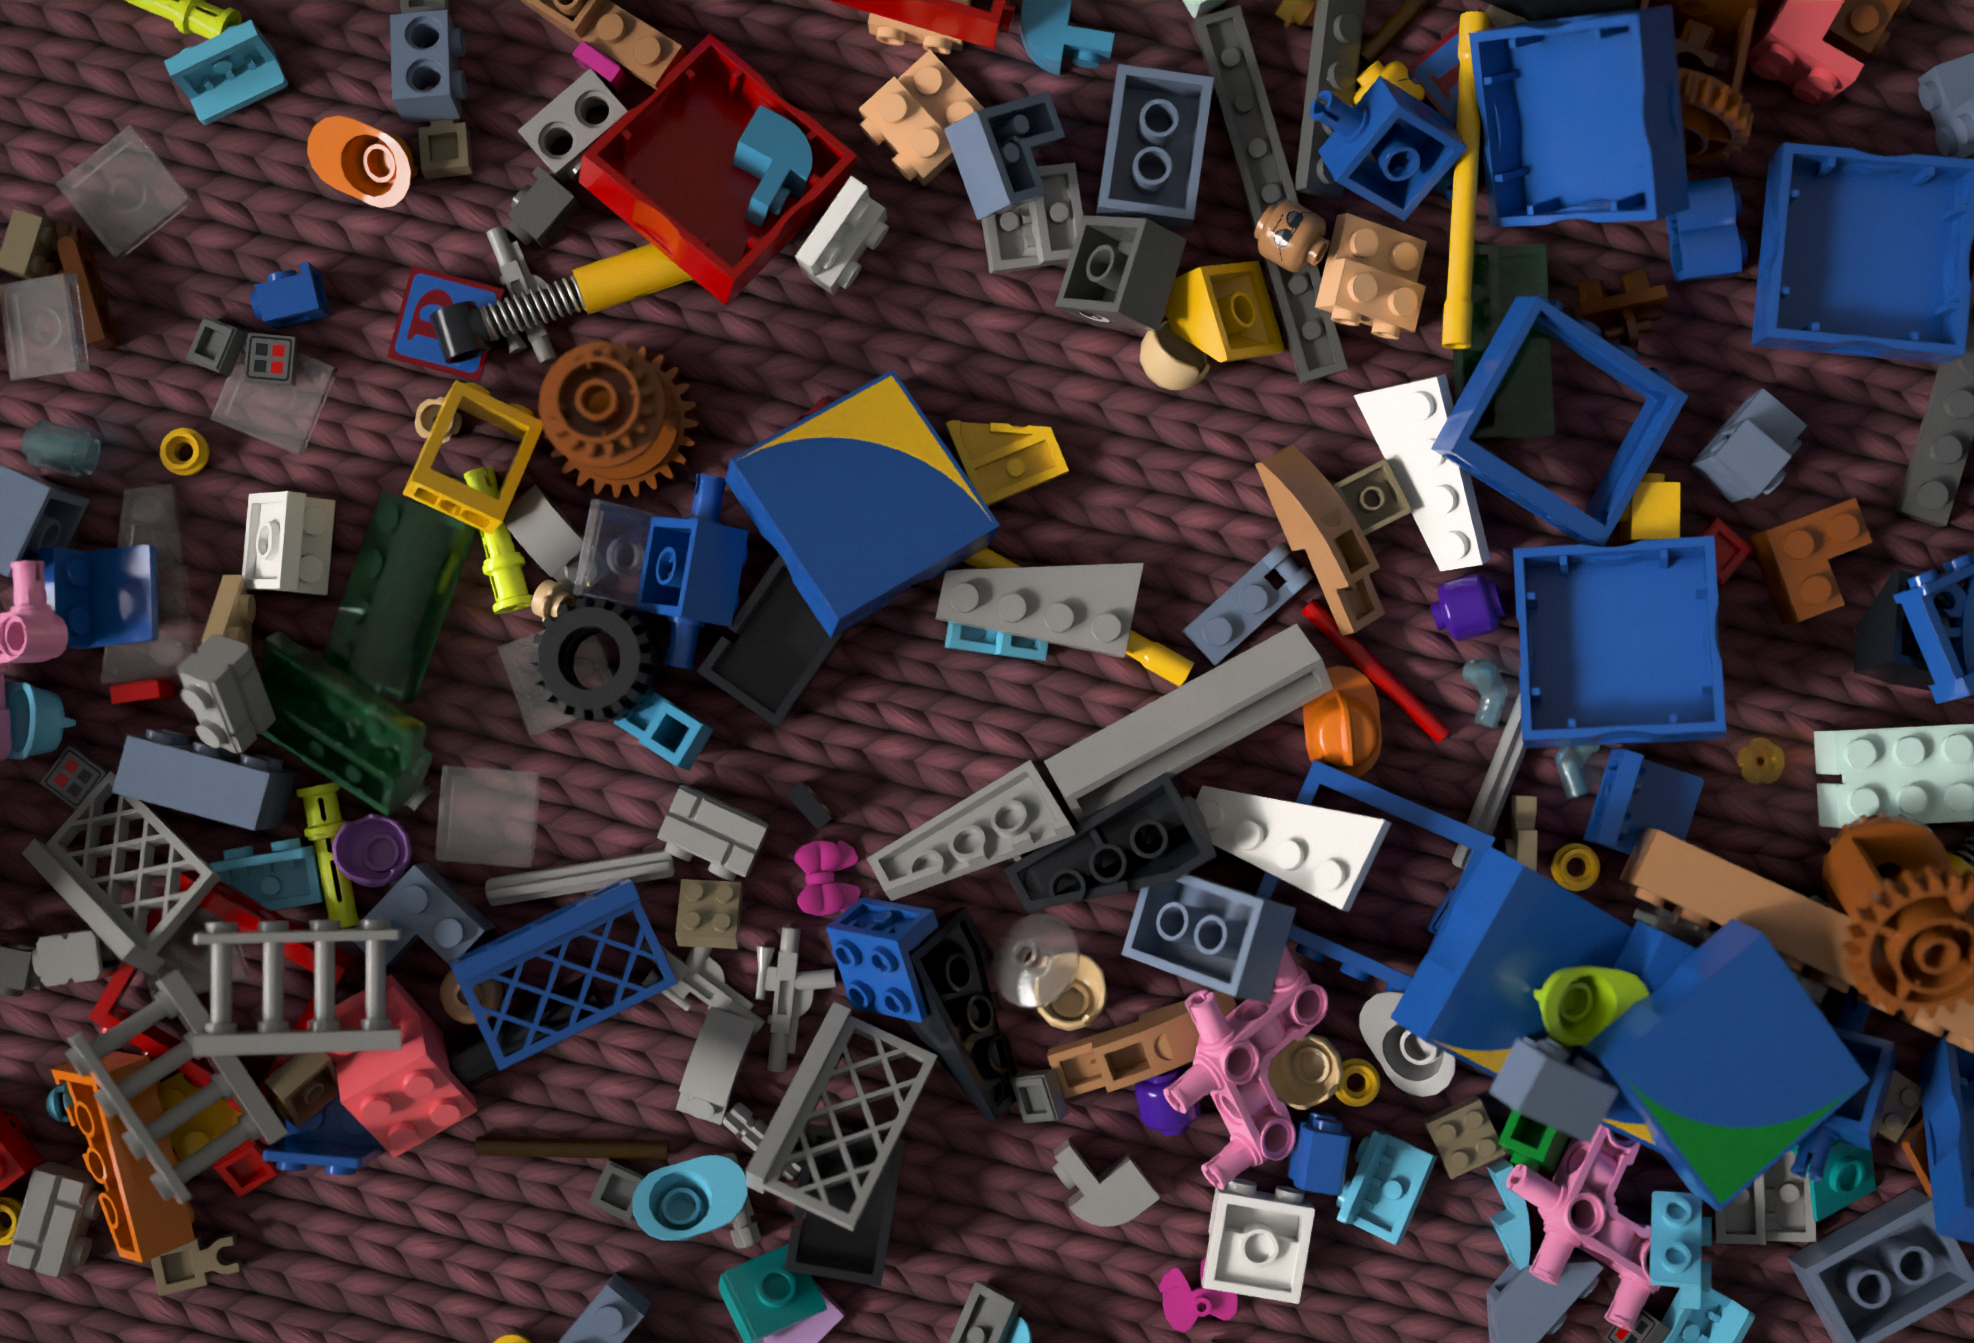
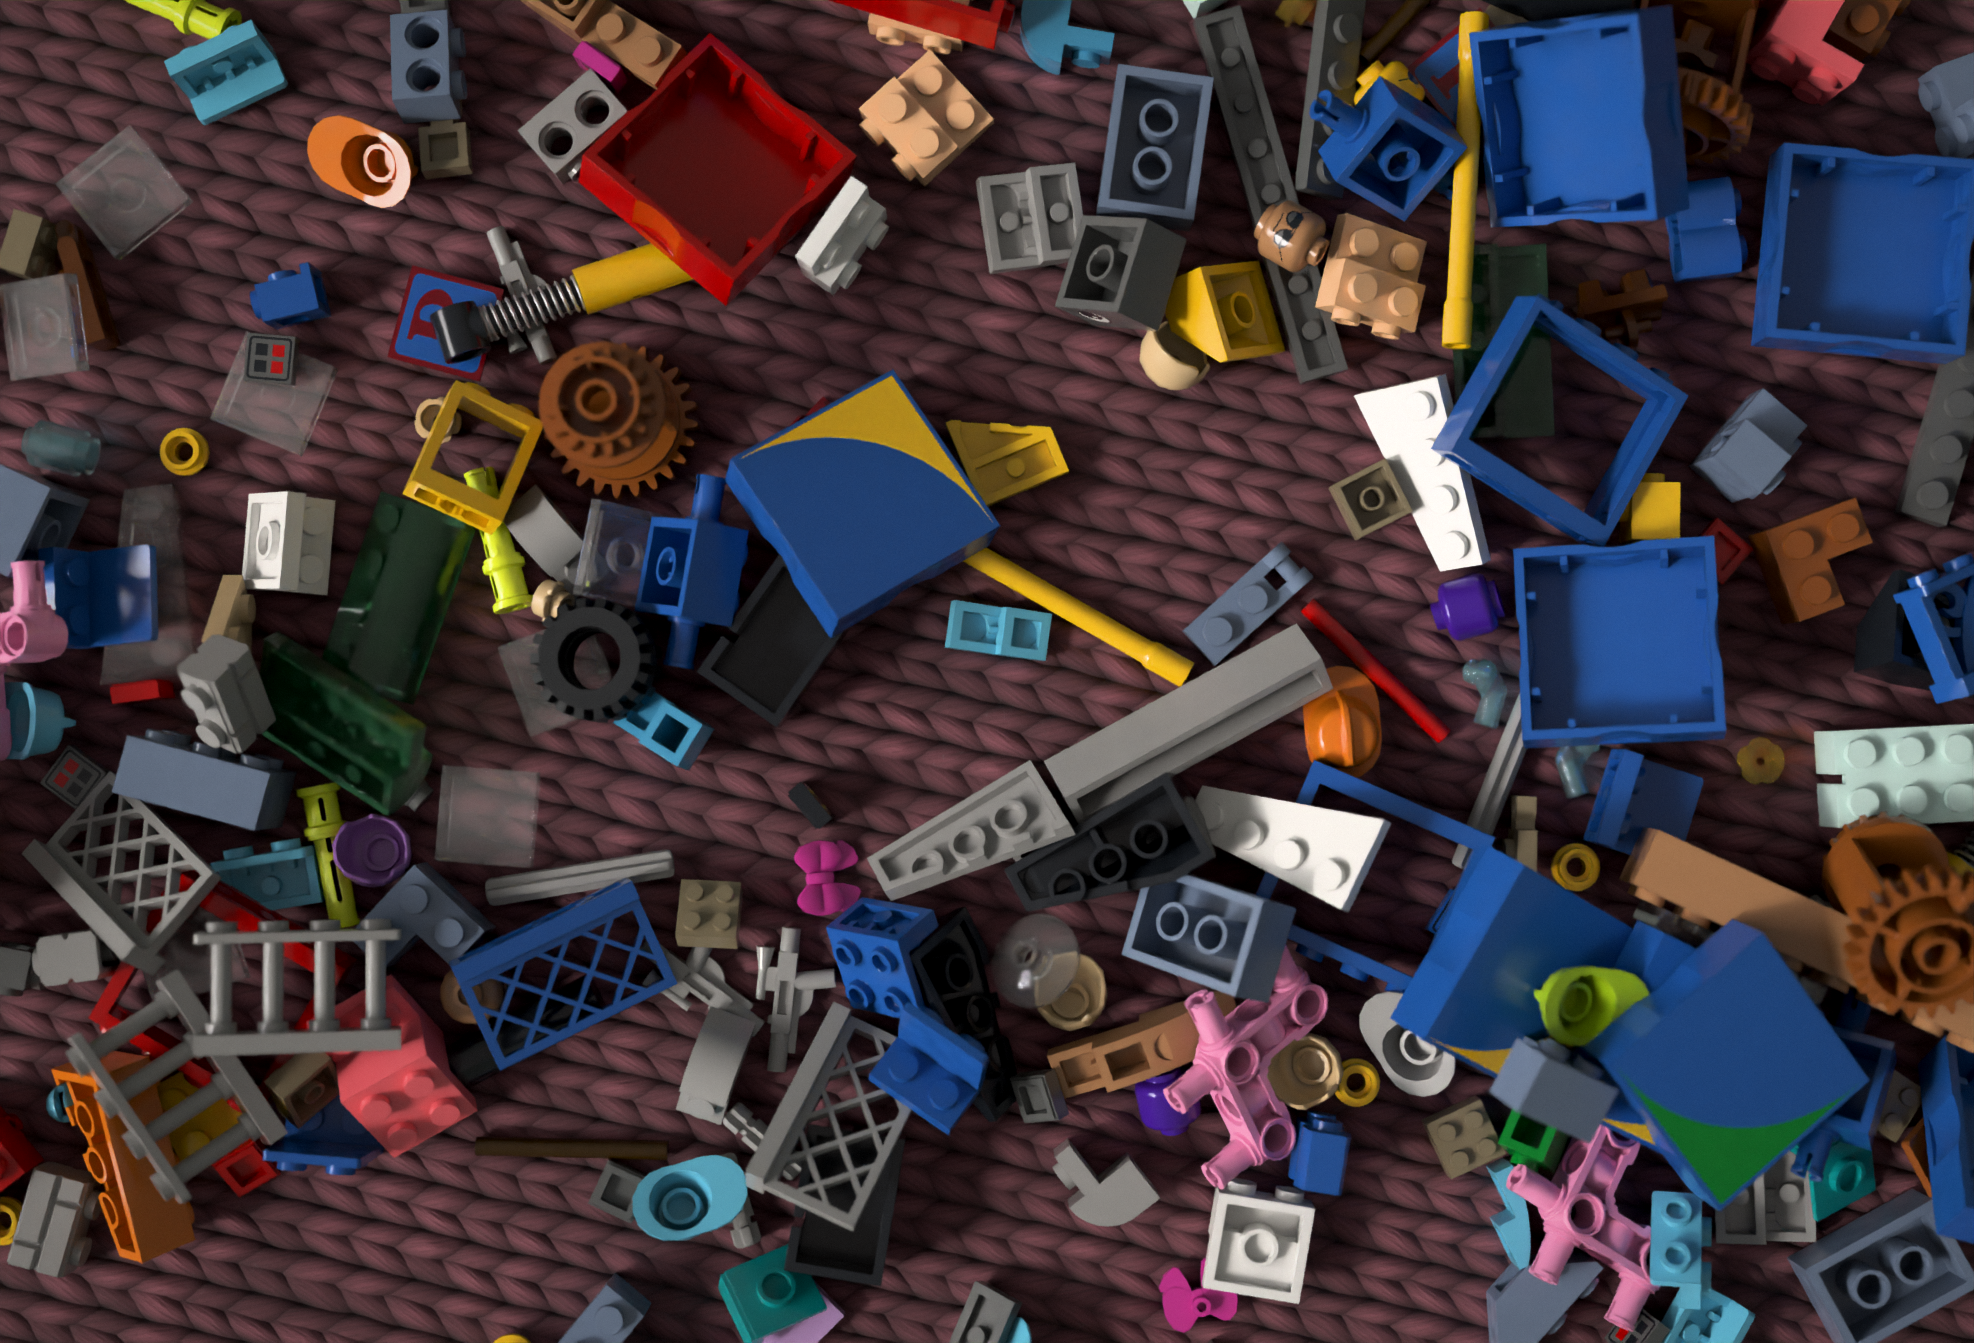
(191, 1263): dark tan plate -> none
(216, 346): dark grey tile -> none
(541, 210): dark grey brick -> none
(713, 832): light grey brick -> none
(776, 155): dark azure brick -> none
(931, 1068): none -> blue bracket
(997, 150): sand blue brick -> none
(1051, 604): light grey wing -> none
(1322, 524): medium nougat slope -> none
(1385, 1186): medium azure bracket -> none

